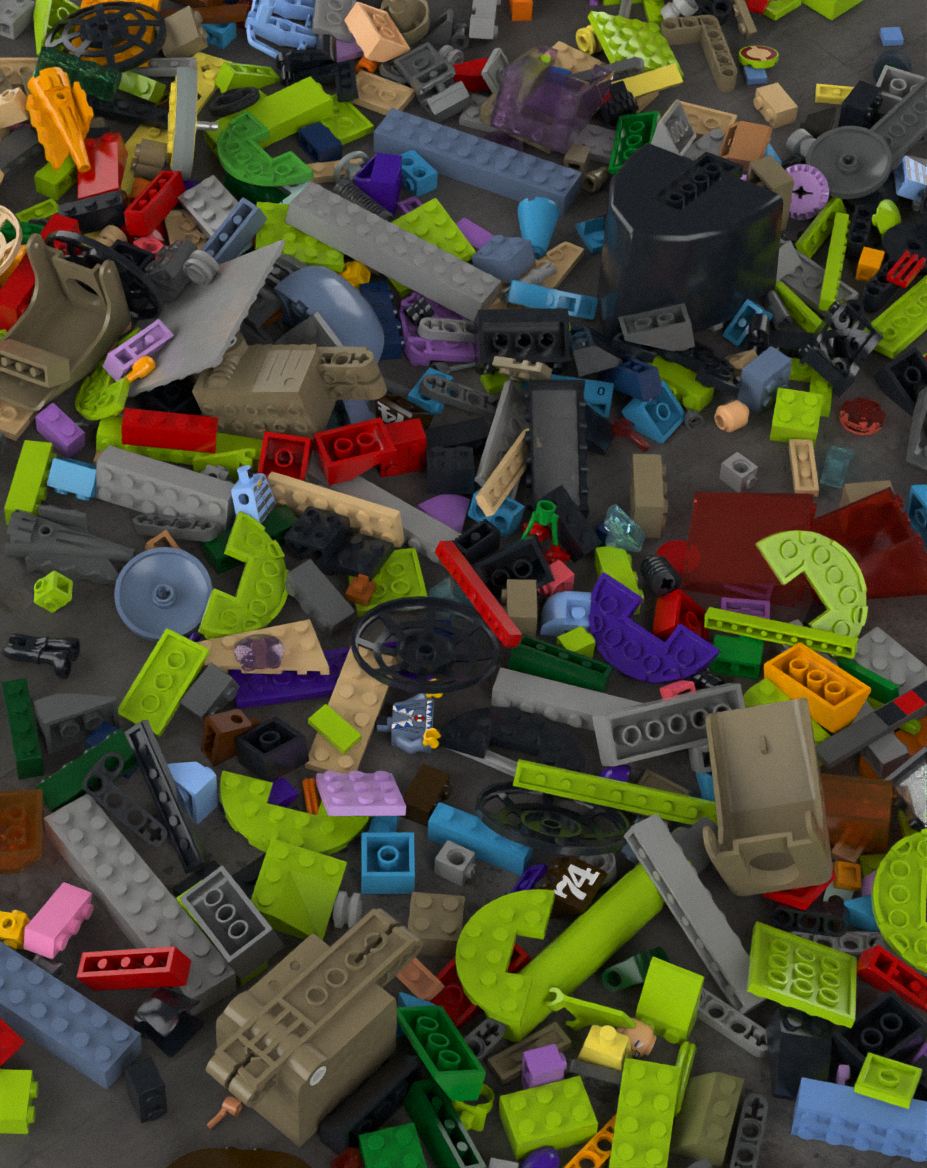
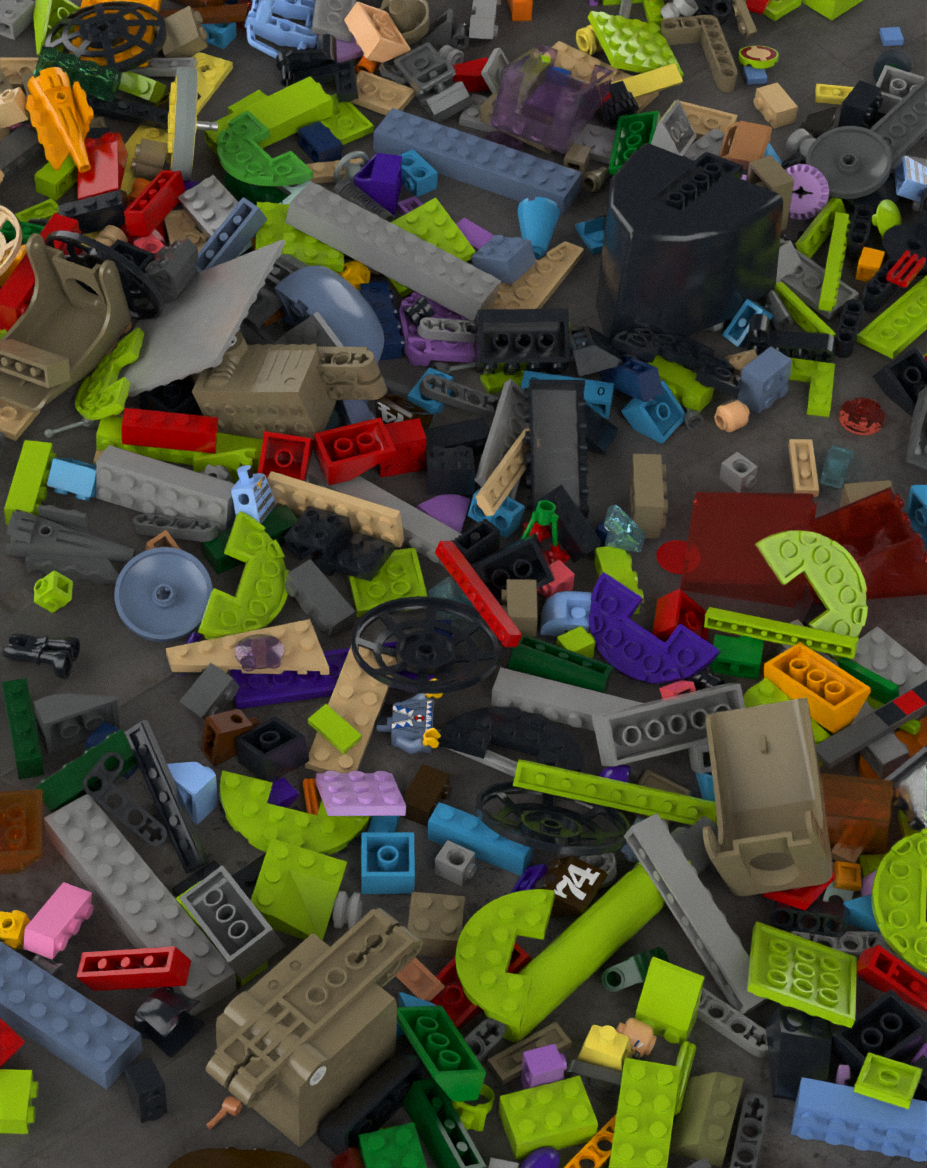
(60, 430): medium lavender brick -> none
(141, 368): light orange cylinder -> none
(144, 343): lavender slope -> none
(163, 681): lime plate -> none
(200, 267): light grey wheel -> none
(233, 101): black wheel -> none
(245, 75): lime slope -> none
(360, 590): dark orange tile -> none
(522, 371): dark tan wing -> none
(535, 276): light grey pin -> none
(550, 298): dark azure slope -> none
(588, 1013): lime flag -> none
(622, 69): dark grey beam -> none
(625, 428): clear red bar -> none
(660, 328): dark grey slope -> none
(660, 574): black piece -> none
(745, 605): medium lavender tile -> none
(796, 415): lime brick -> none
(816, 353): black fence -> none

